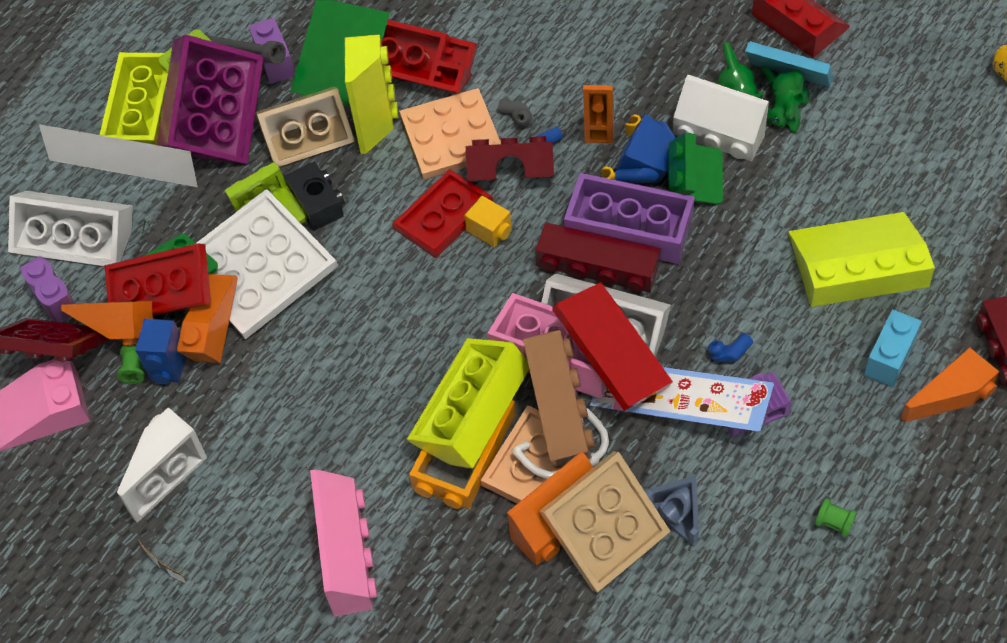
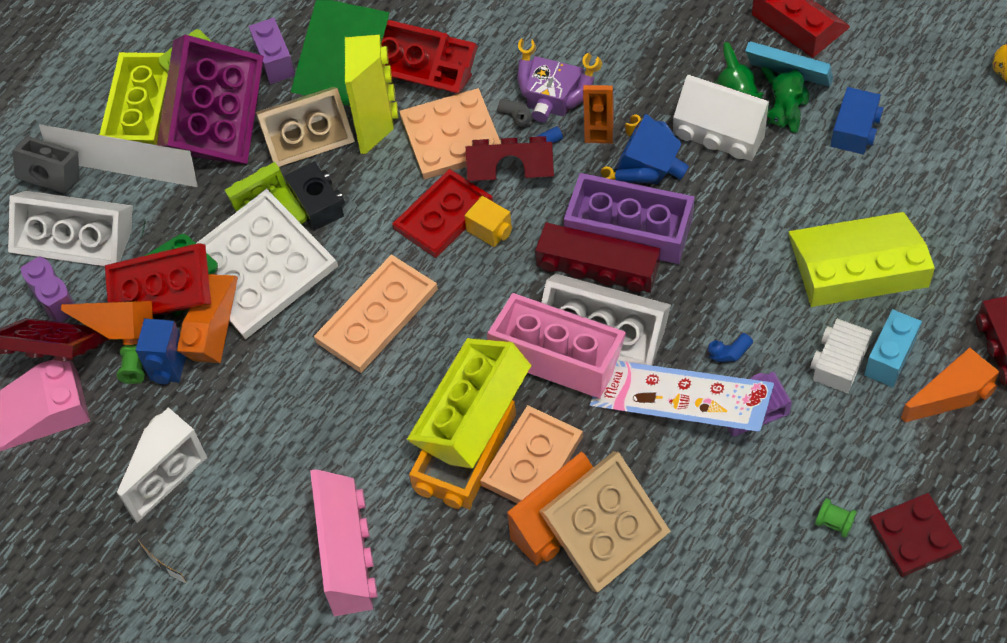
(46, 164): none -> dark grey brick
(271, 51): dark grey piece -> none
(375, 313): none -> light nougat plate
(518, 450): white piece -> none
(552, 84): none -> medium lavender torso
(557, 397): medium nougat brick -> none
(612, 346): red tile -> none
(678, 506): sand blue slope -> none
(695, 170): green bracket -> none
(841, 356): none -> white brick
(856, 120): none -> blue brick
(915, 534): none -> dark red plate

